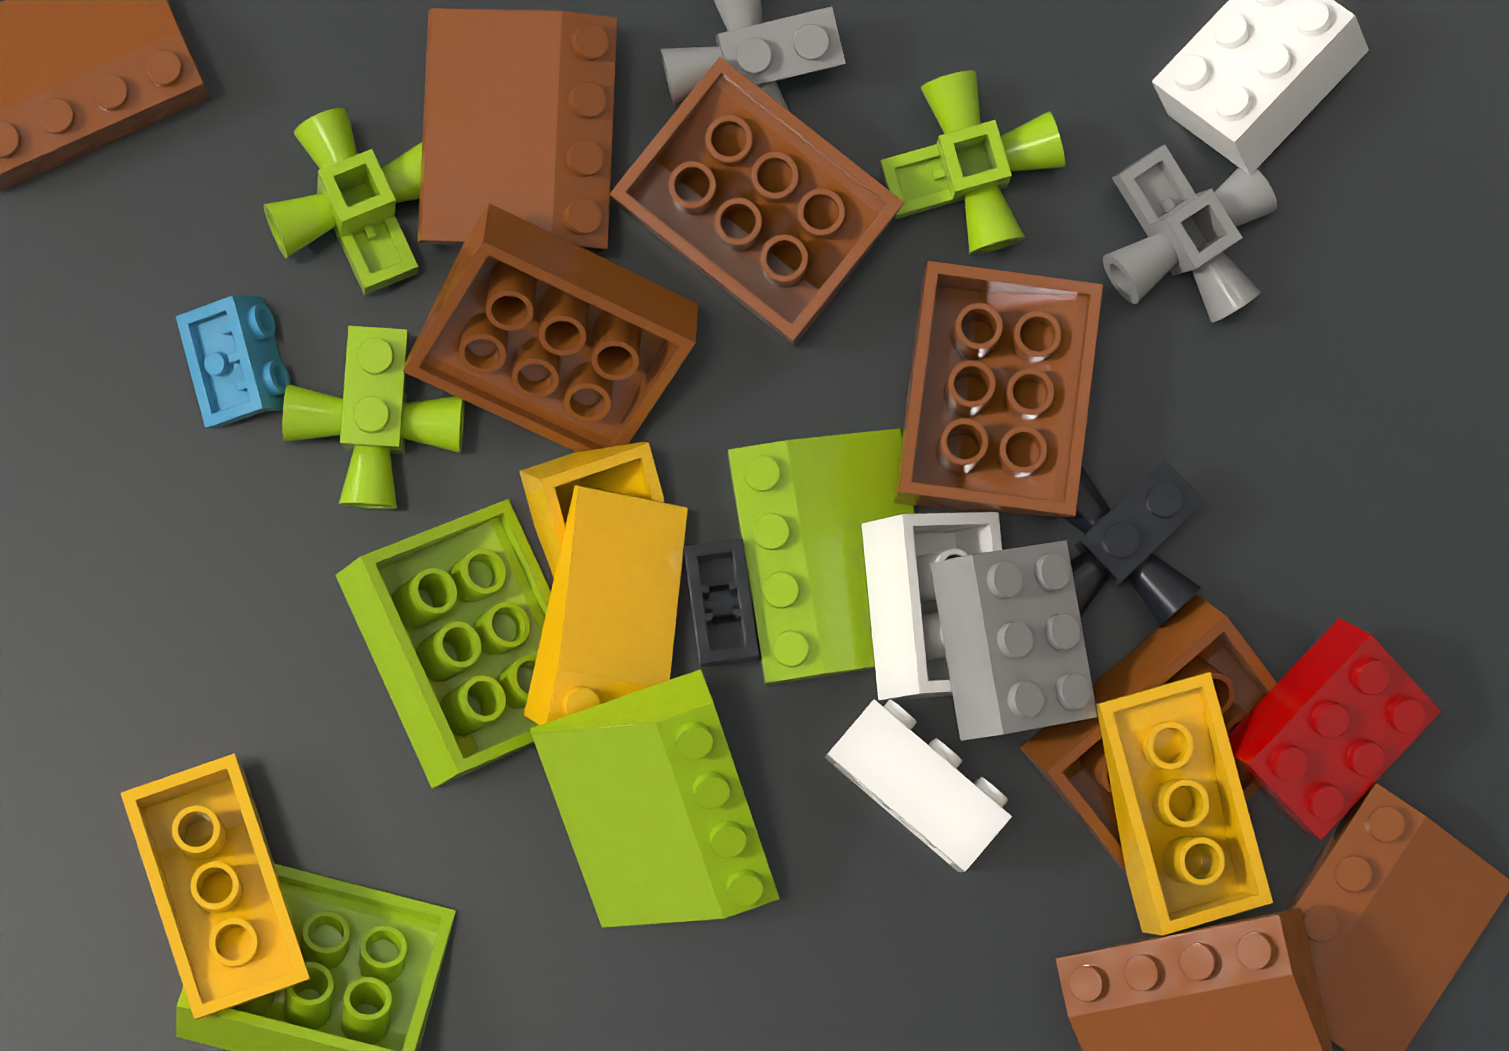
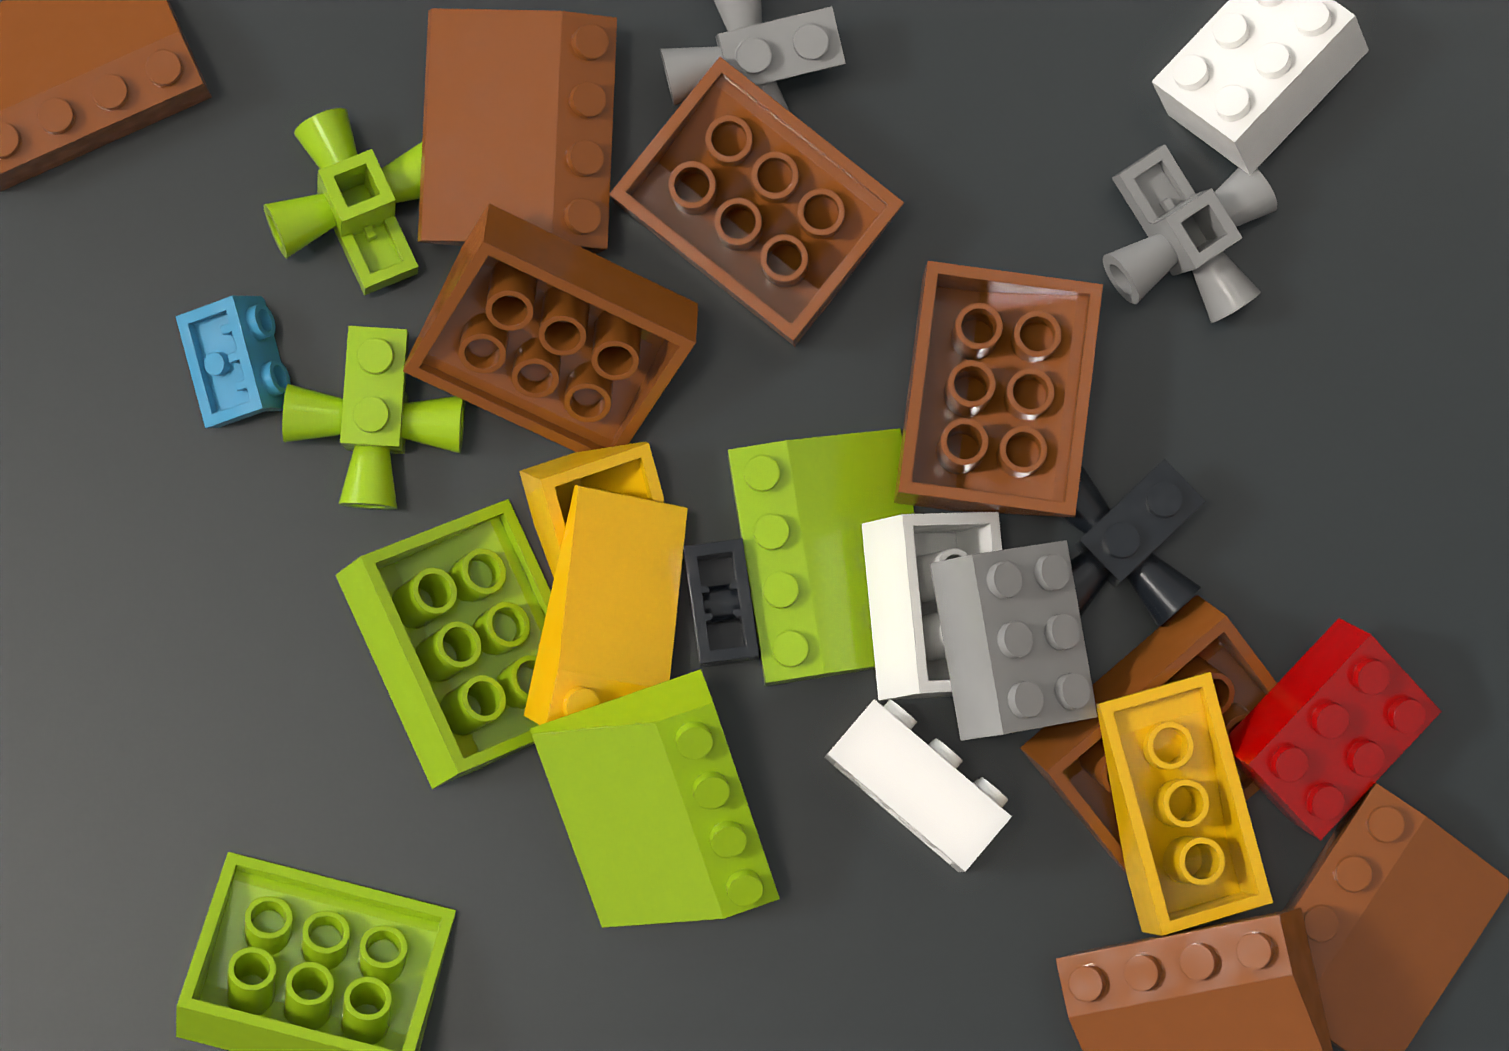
(215, 886): yellow slope -> none
(971, 163): lime brick -> none

